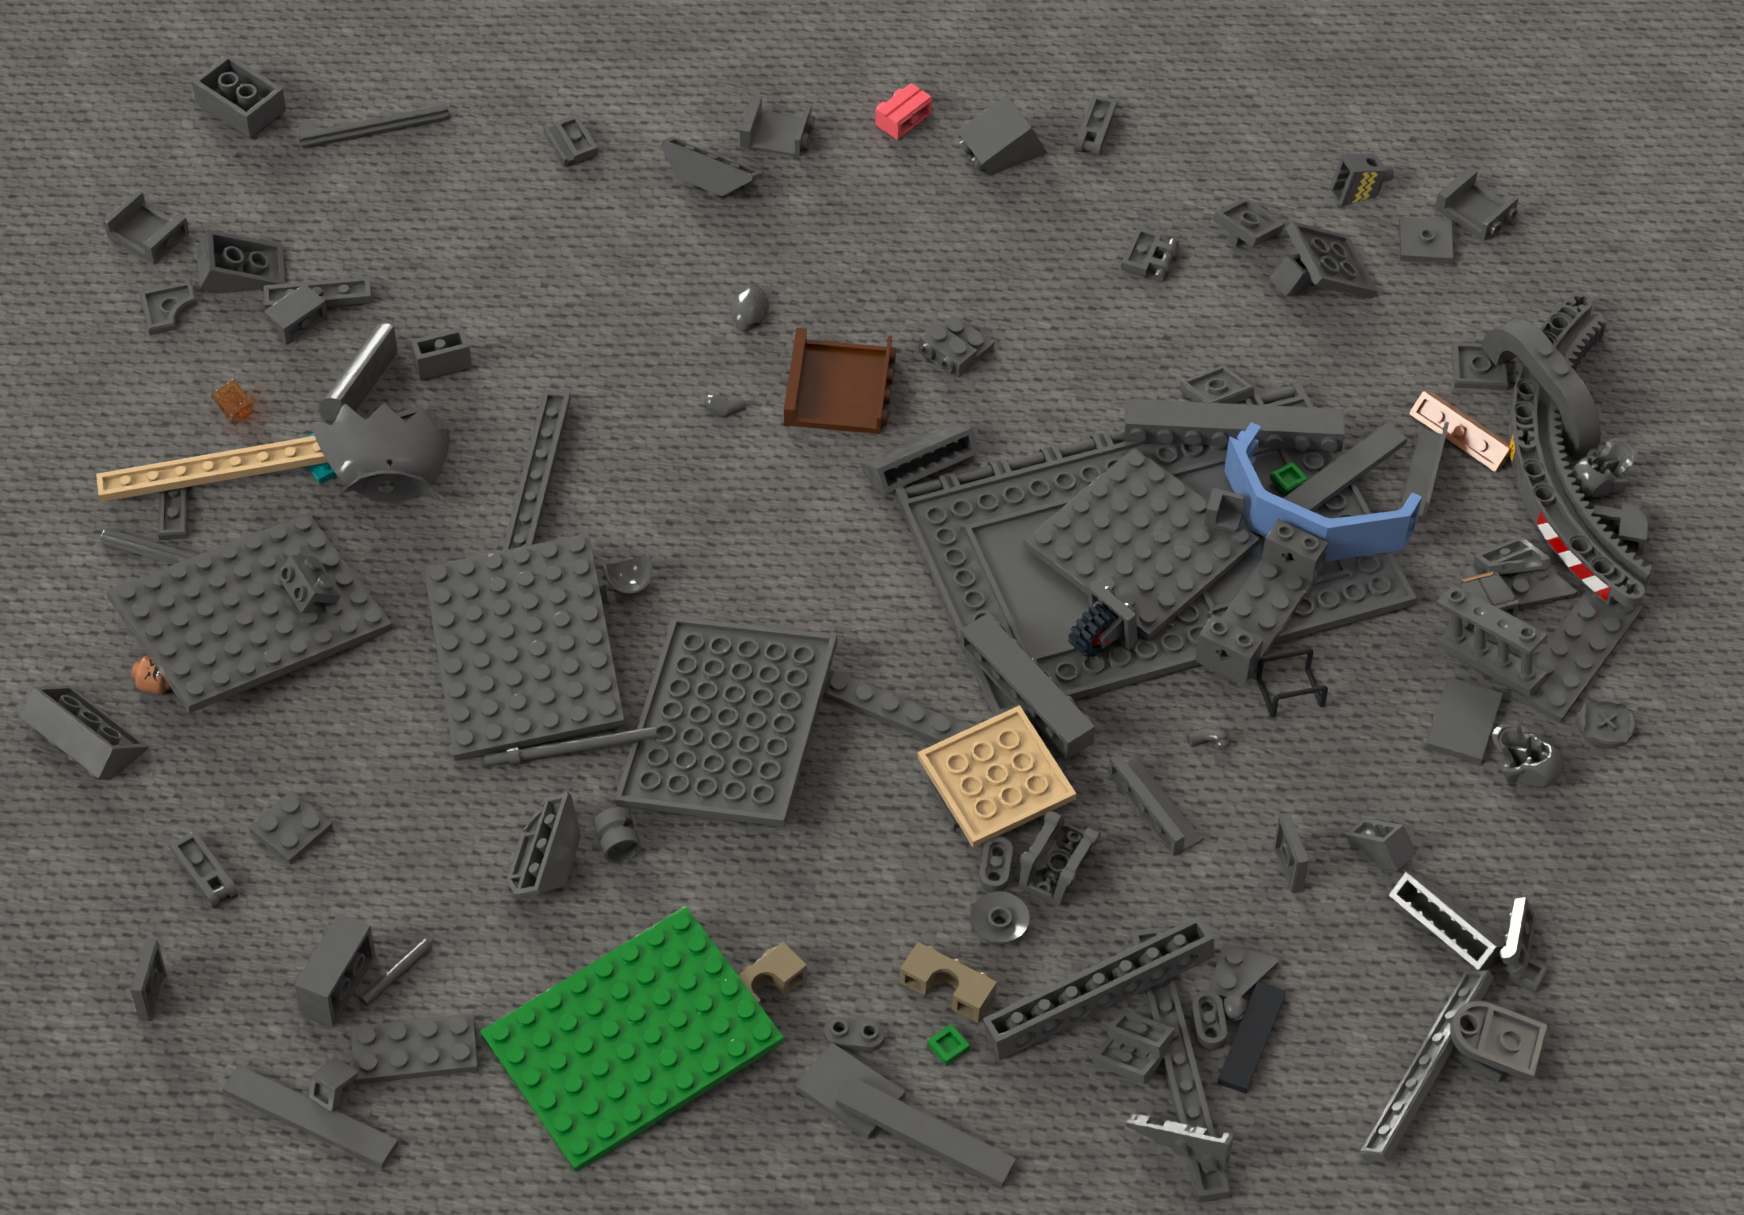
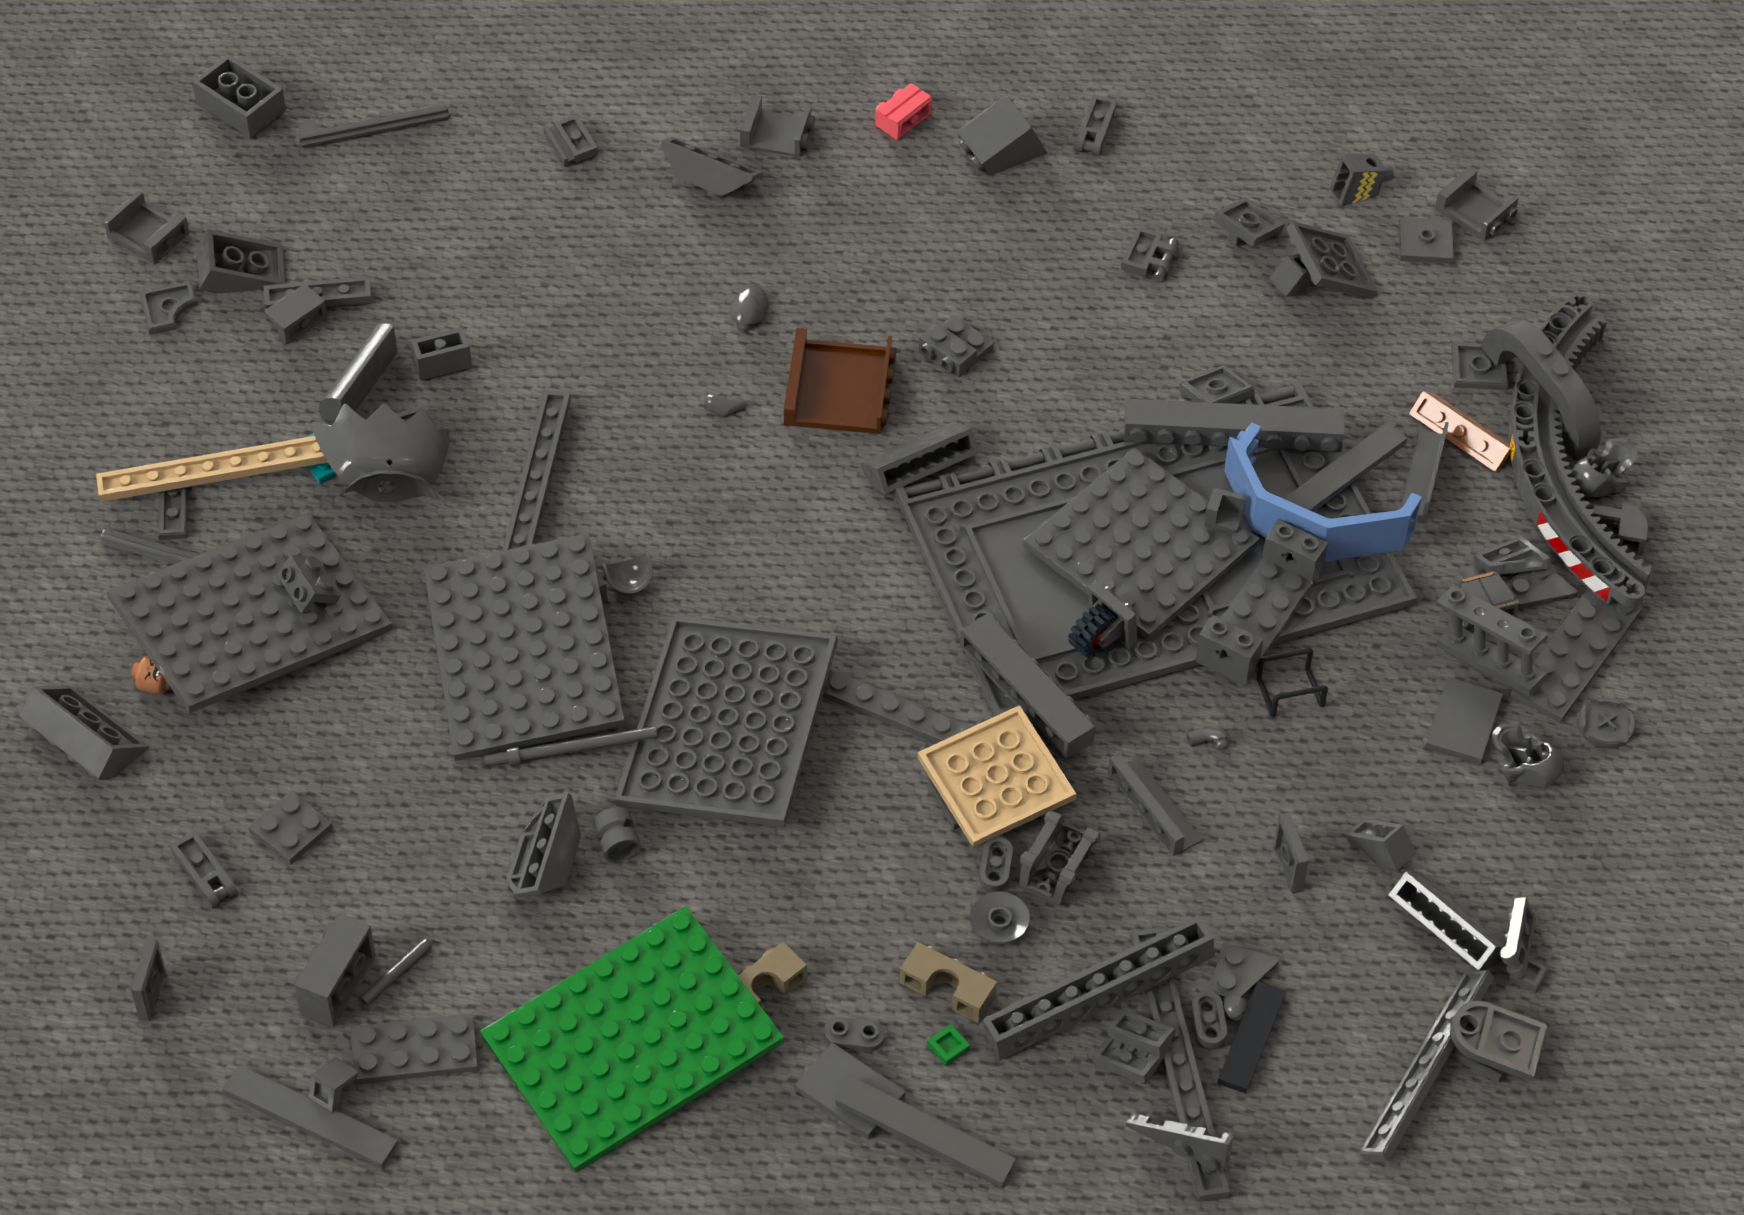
(233, 401): clear orange bracket -> none
(1288, 478): green tile -> none

